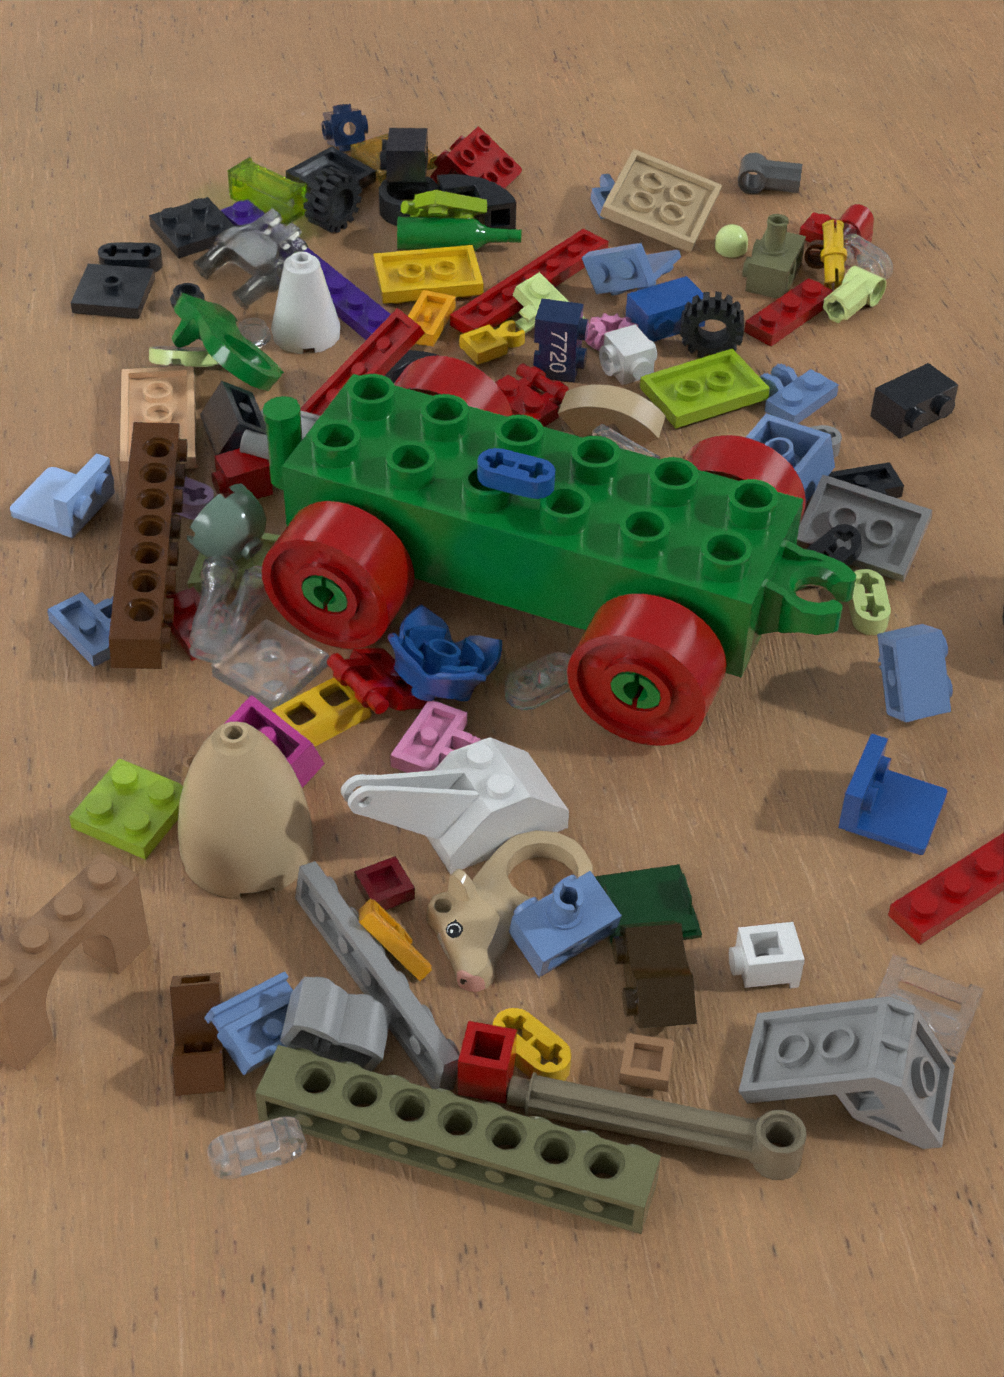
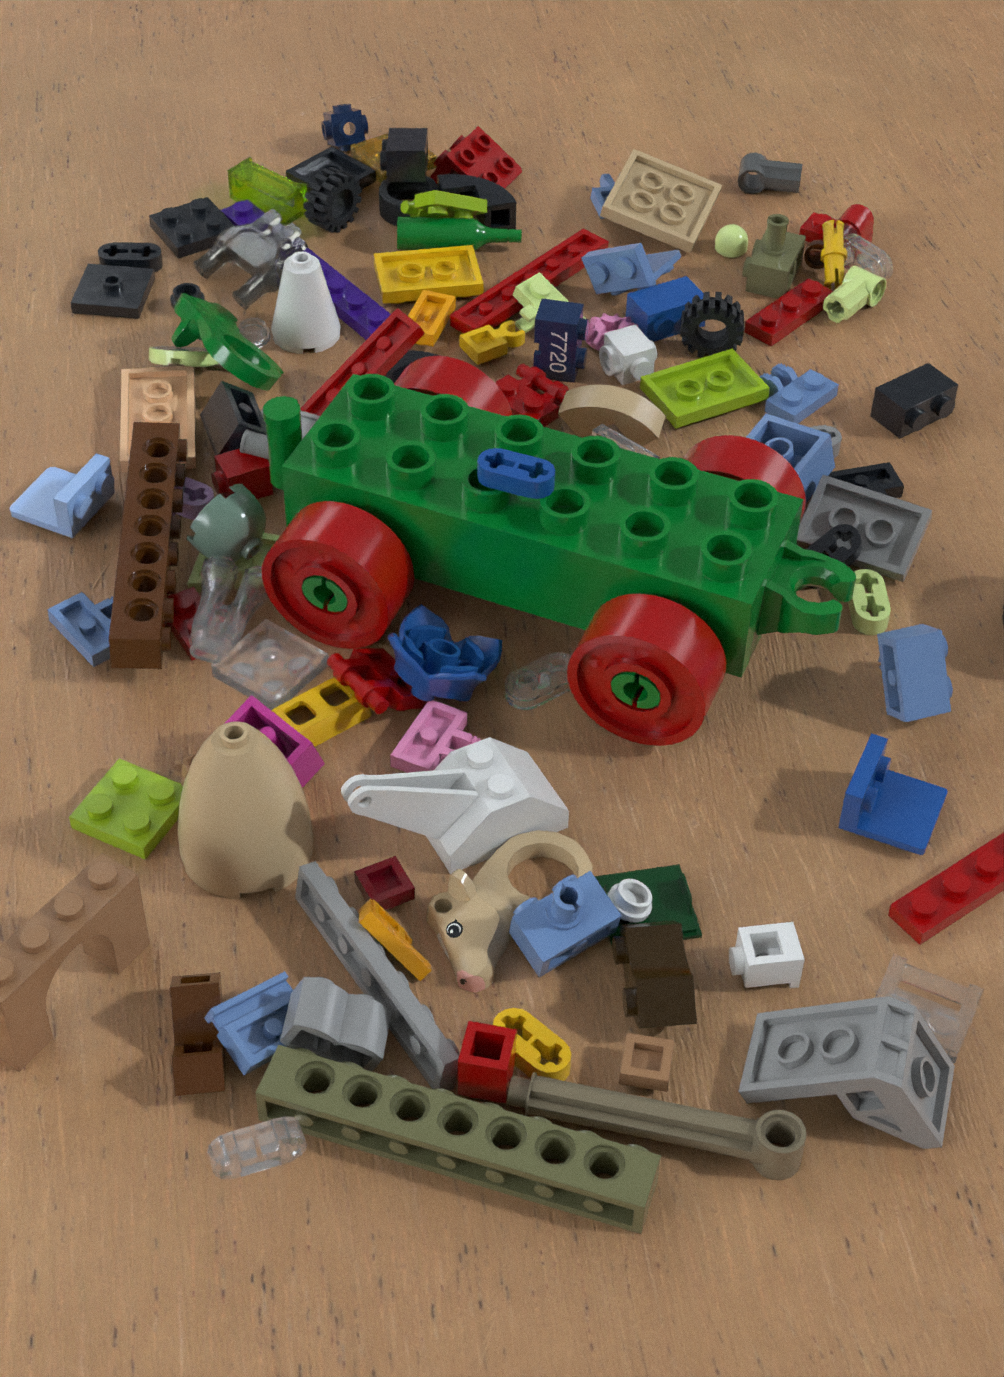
(631, 900): none -> white plate

